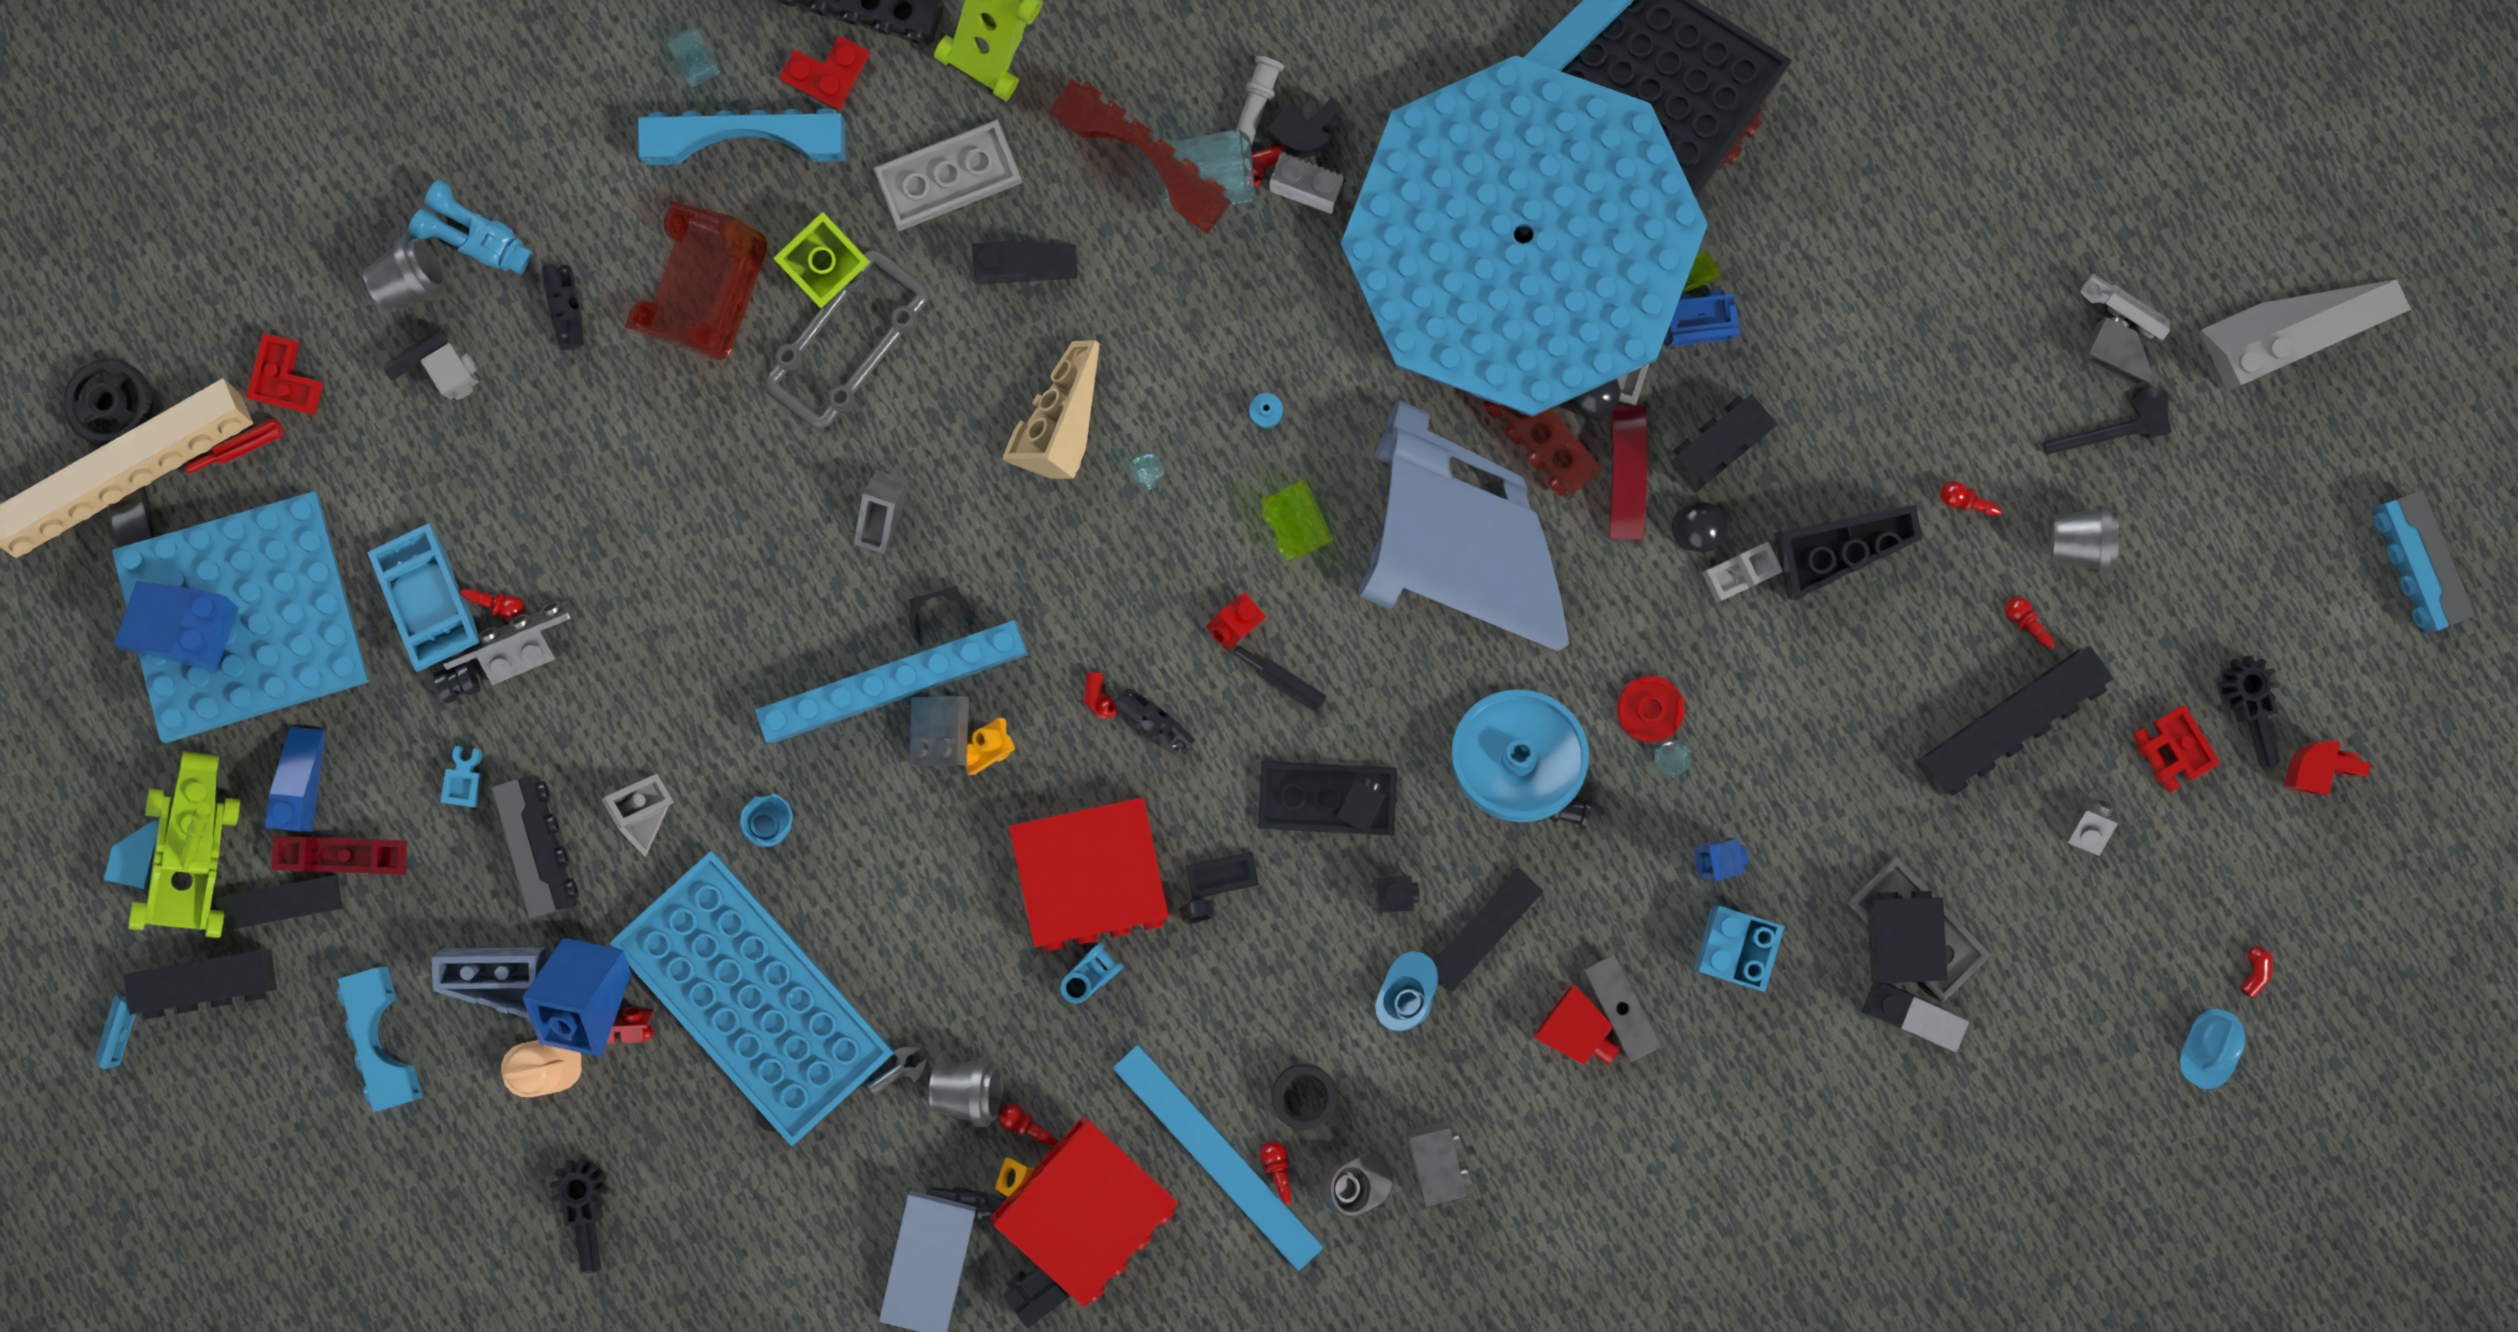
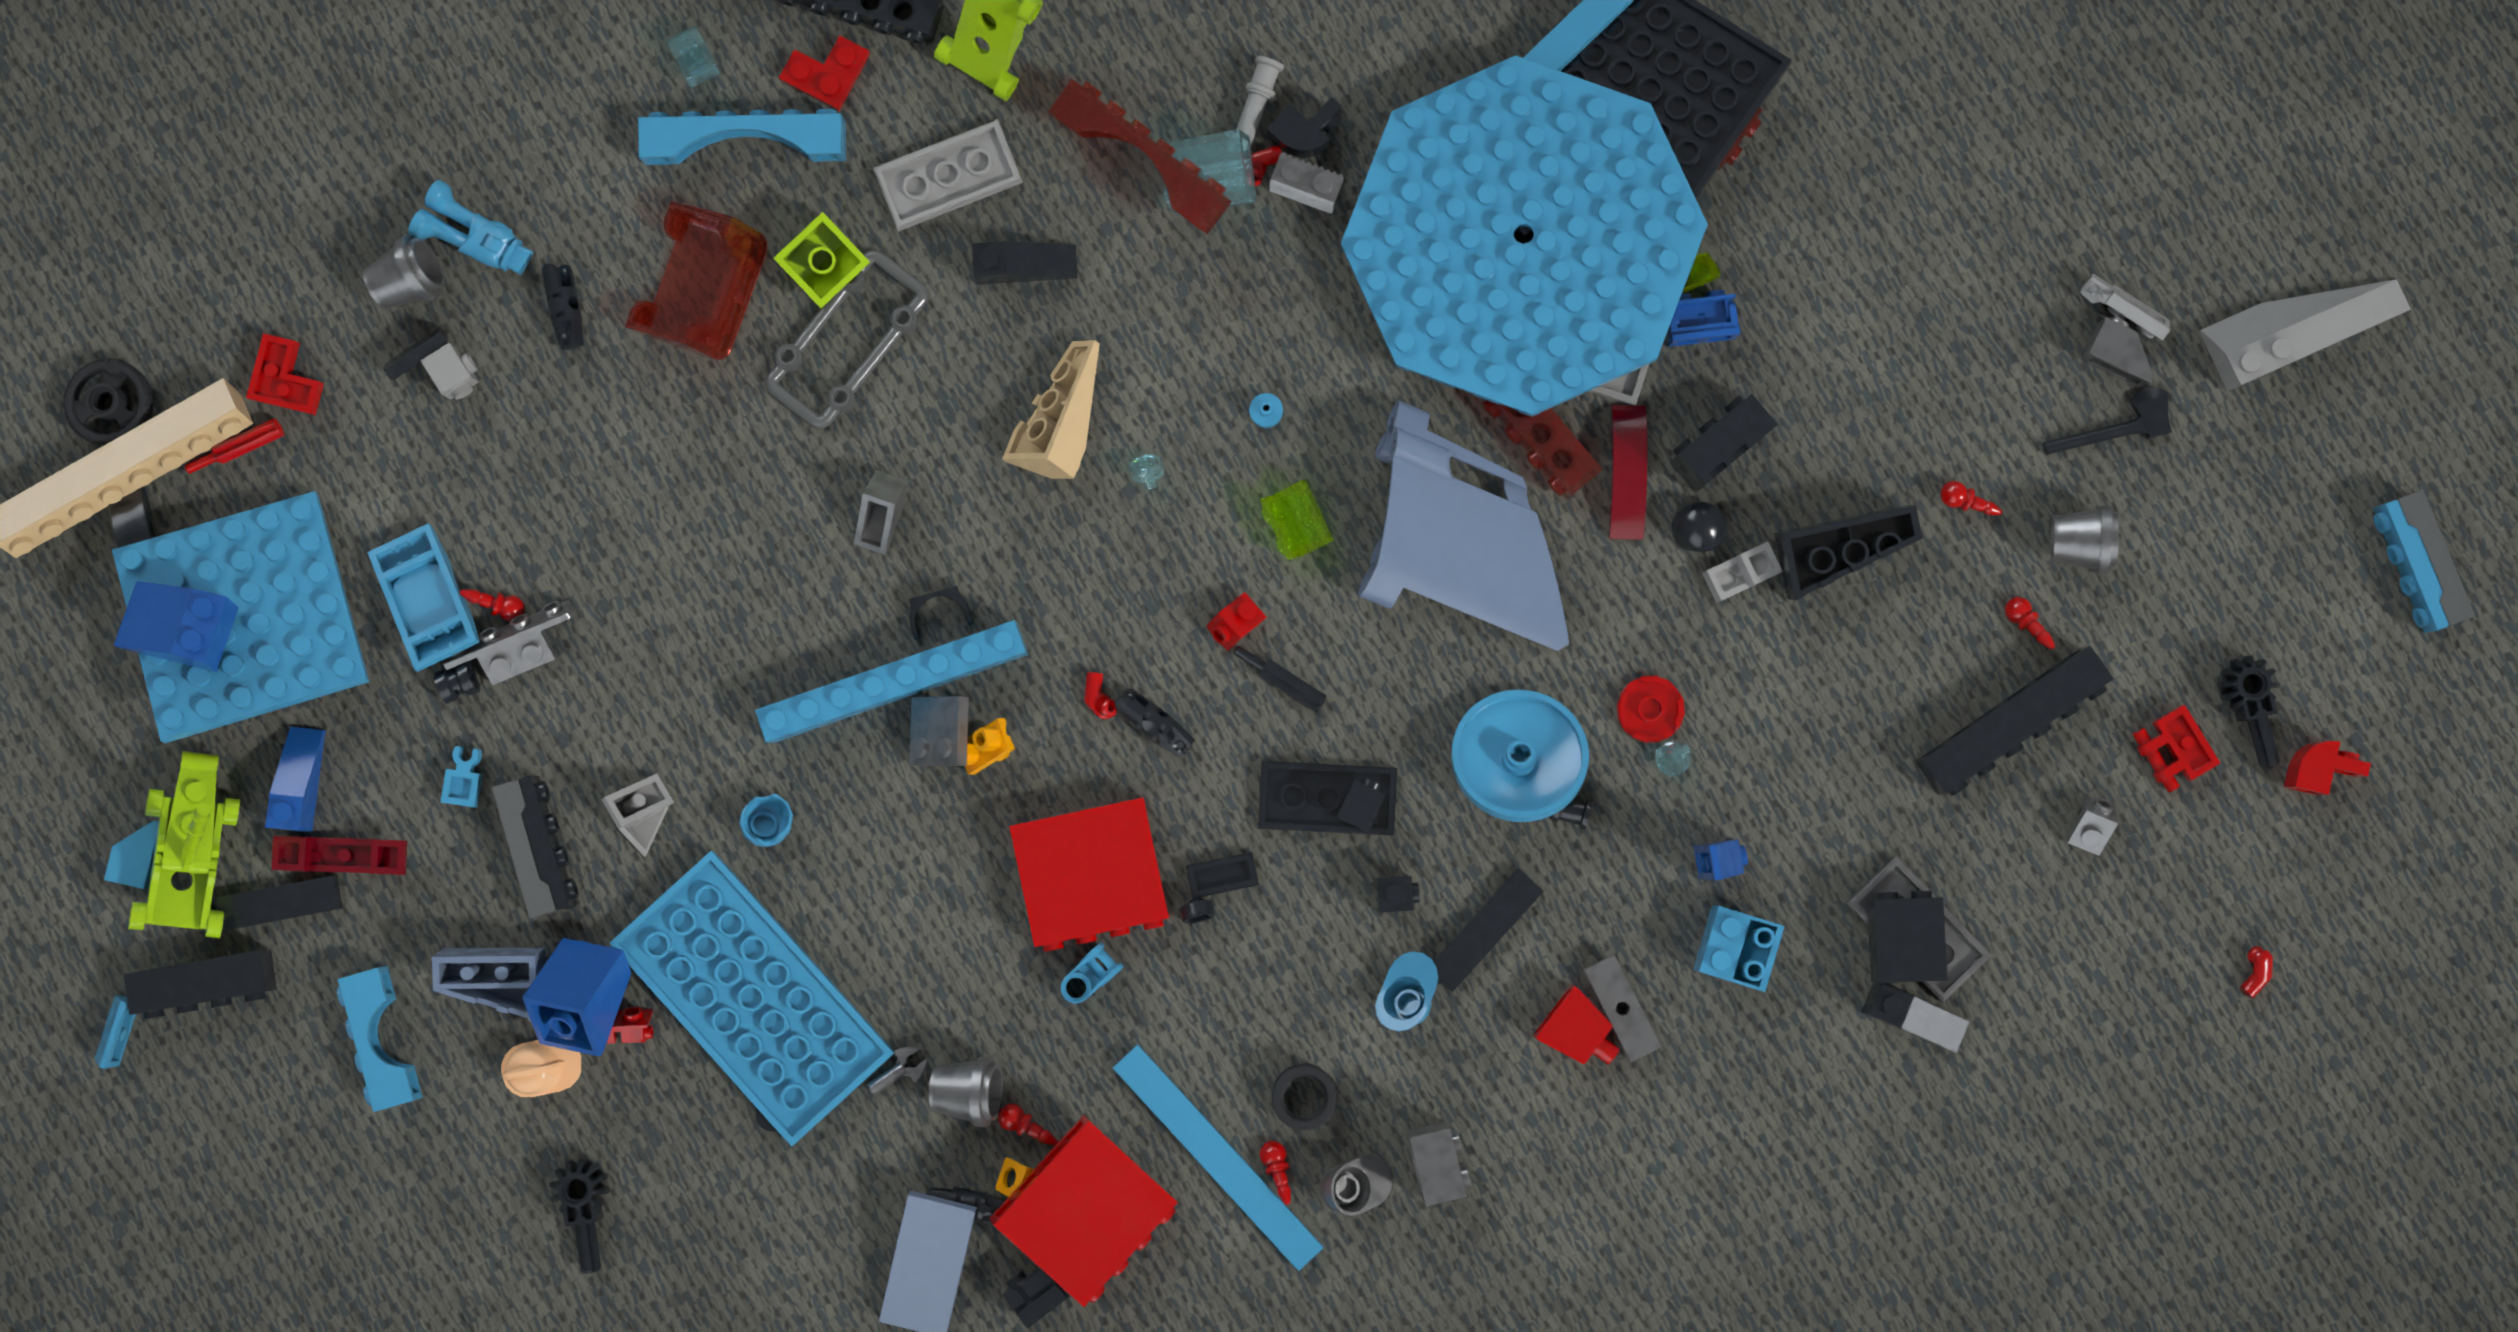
(1598, 401): black hair -> none
(2212, 1048): dark azure piece -> none

